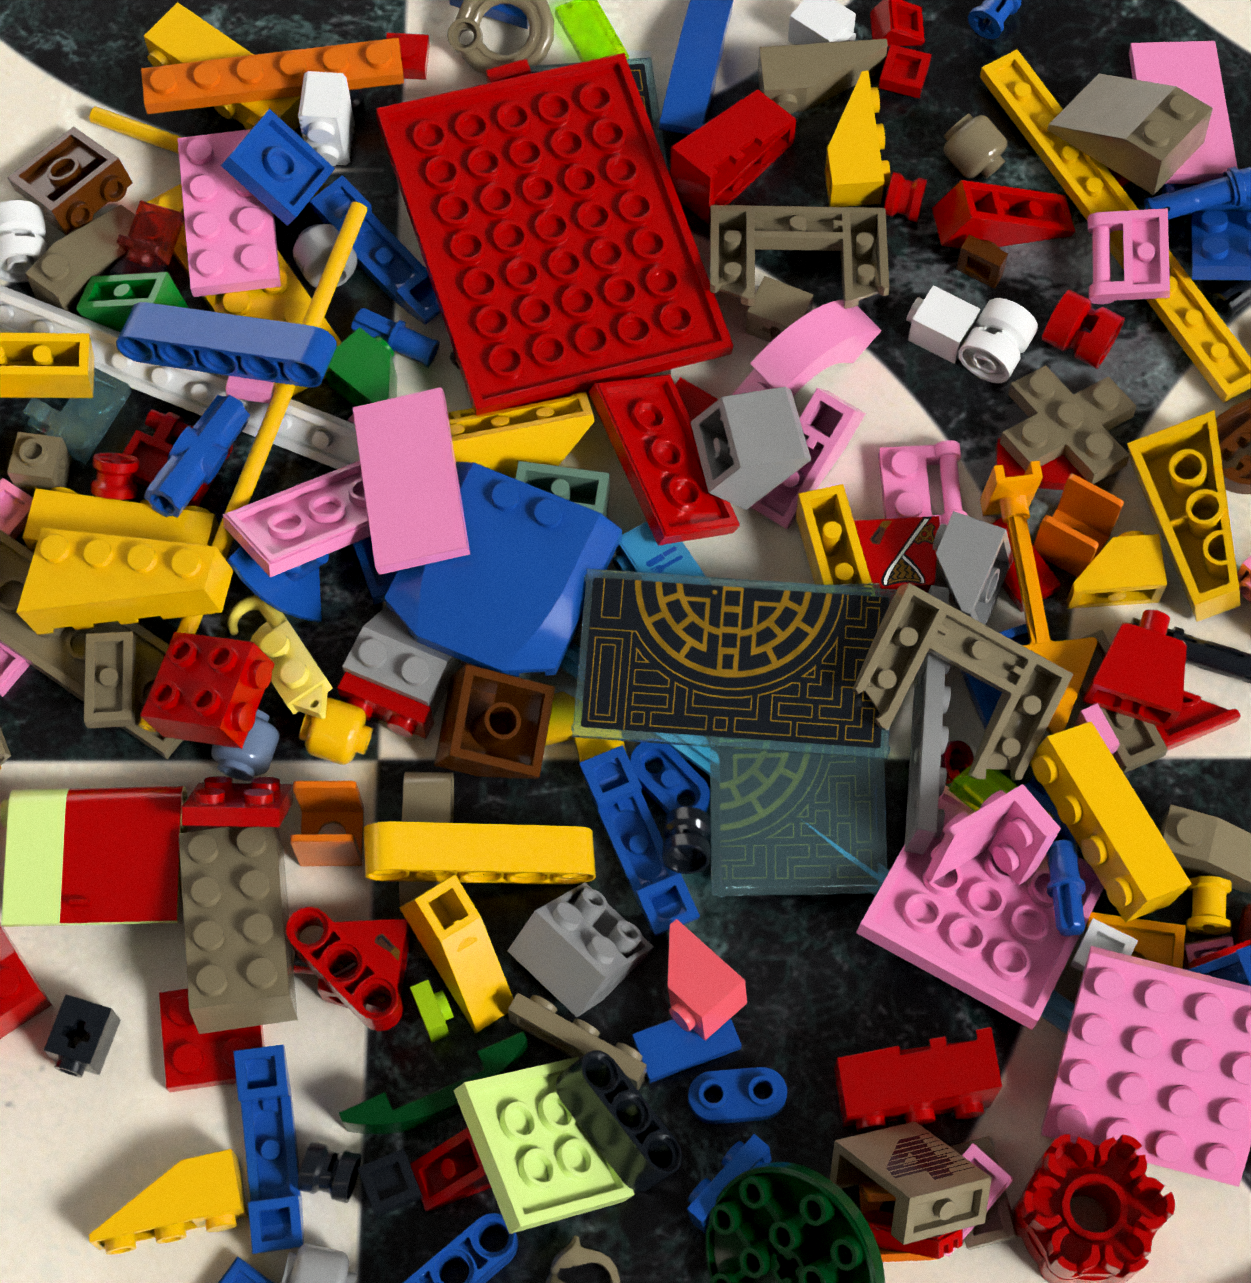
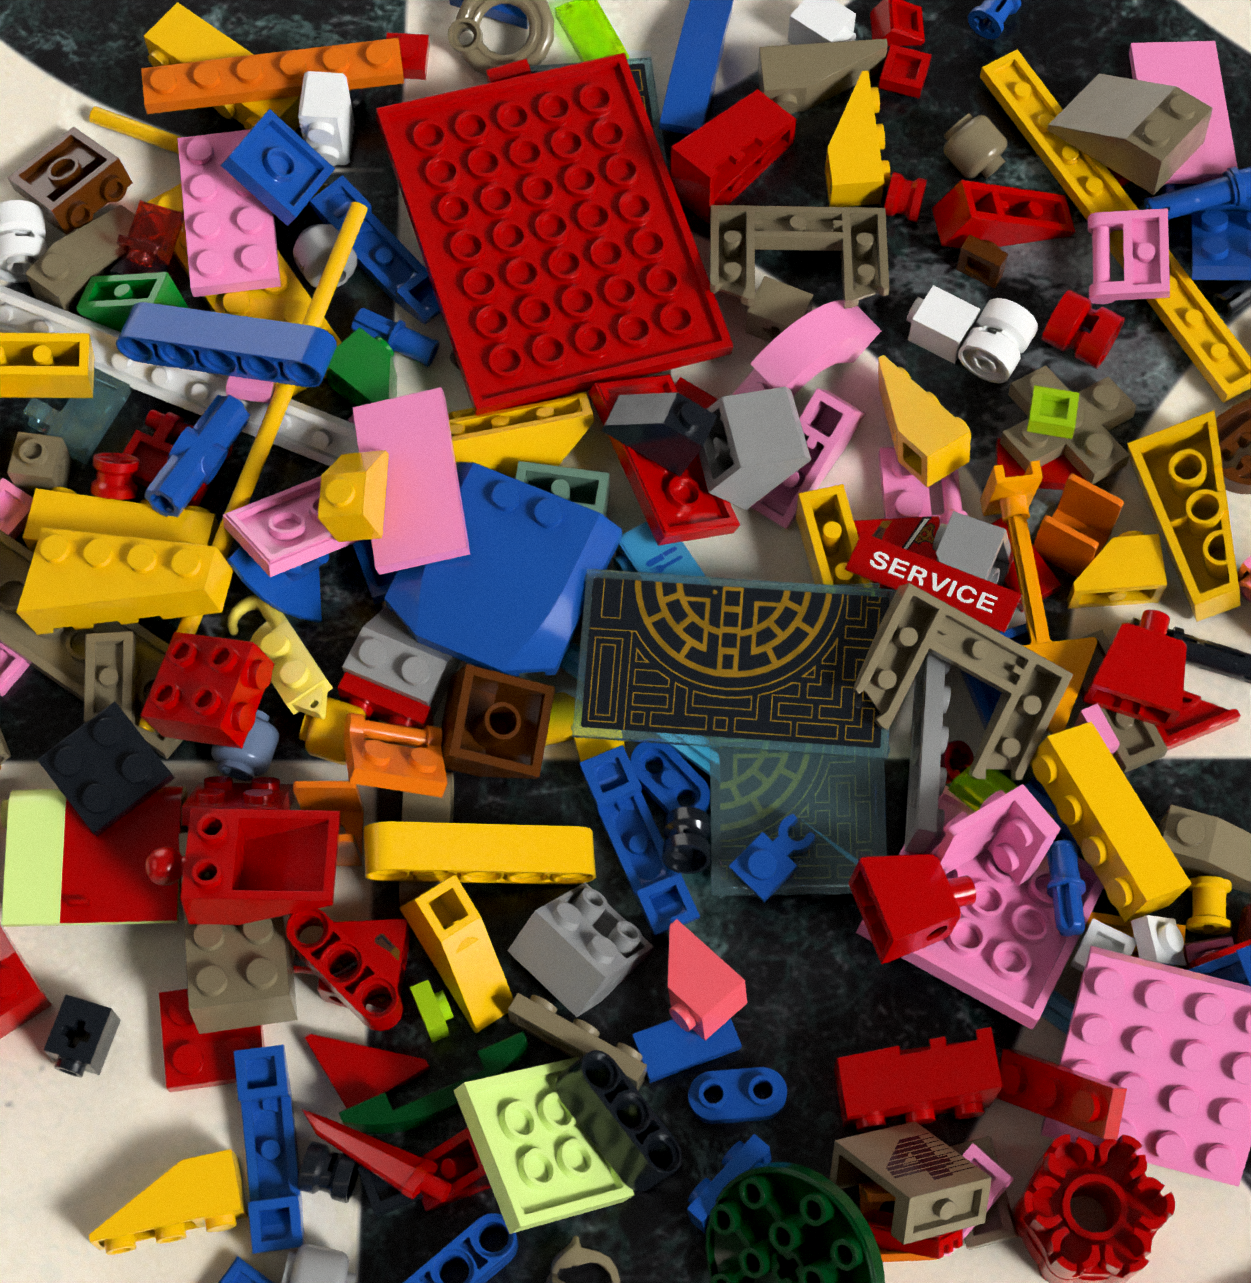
(105, 769): none -> black plate
(257, 864): none -> red slope
(354, 496): none -> yellow slope
(363, 1071): none -> red tile
(394, 766): none -> orange plate
(395, 1166): none -> red bar
(660, 427): none -> black slope
(767, 862): none -> blue plate
(908, 902): none -> red torso
(923, 432): none -> yellow slope
(967, 593): none -> red sticker
(1053, 412): none -> lime plate
(1061, 1093): none -> red plate
(1159, 940): none -> white plate

